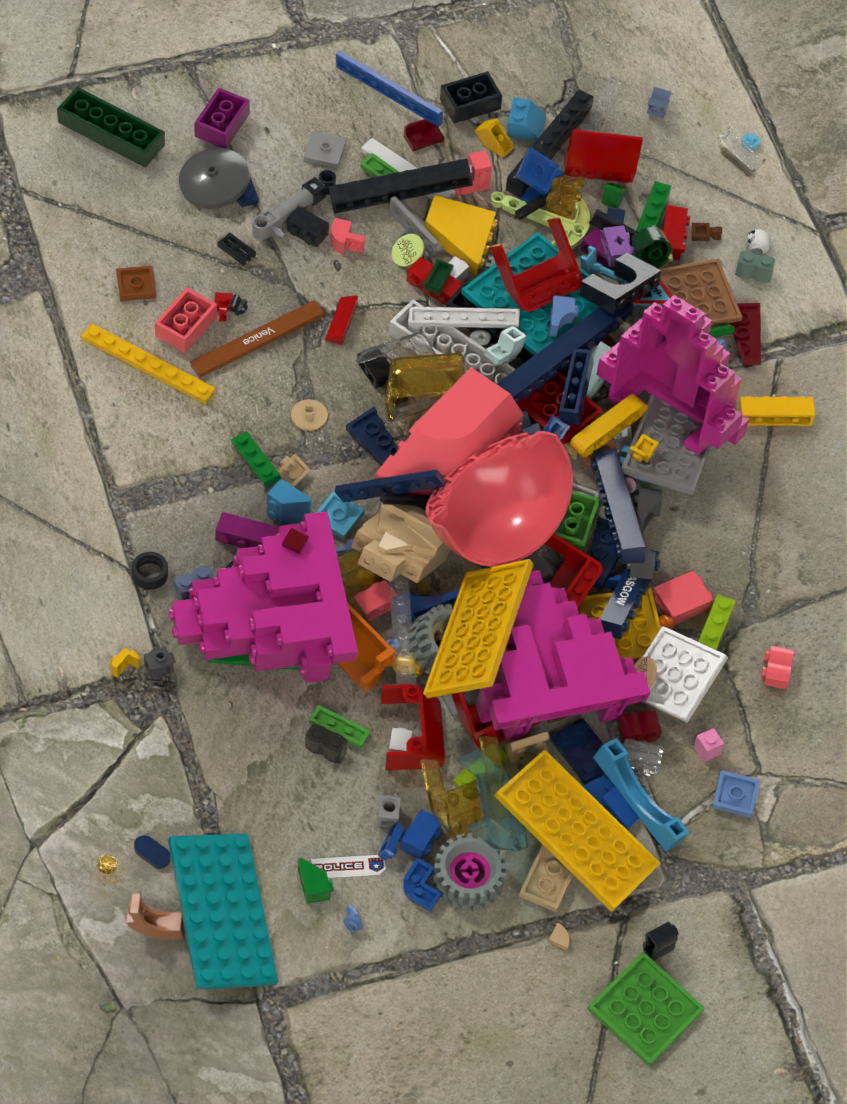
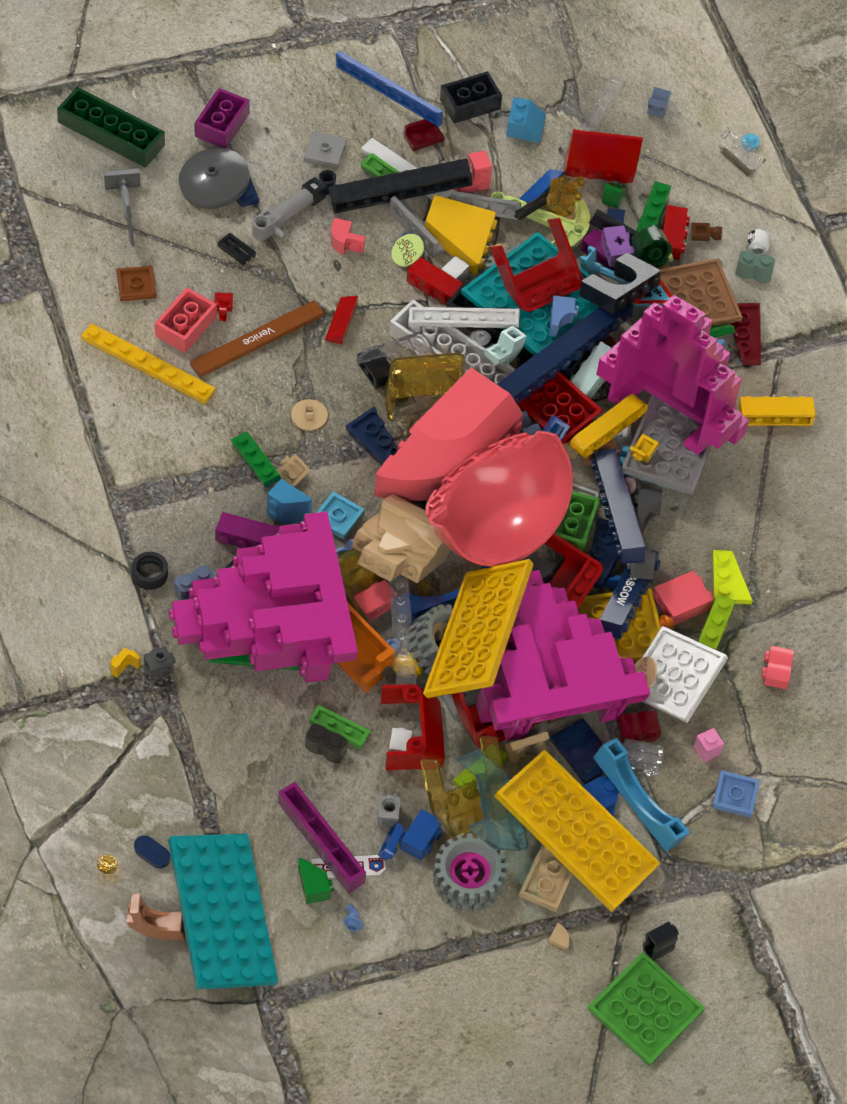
(123, 180): none -> dark grey piece
(238, 305): black plate -> none
(295, 540): dark red tile -> none
(308, 227): black brick -> none
(321, 837): none -> magenta brick
(393, 485): dark blue plate -> none
(404, 499): black axle -> none
(416, 887): blue plate -> none
(438, 277): dark green tile -> none
(494, 137): yellow slope -> none
(502, 207): none -> light grey plate
(537, 171): blue plate -> none
(555, 135): black brick -> none
(576, 386): dark blue brick -> none
(619, 807): blue tile -> none
(728, 578): none -> neon yellow wing

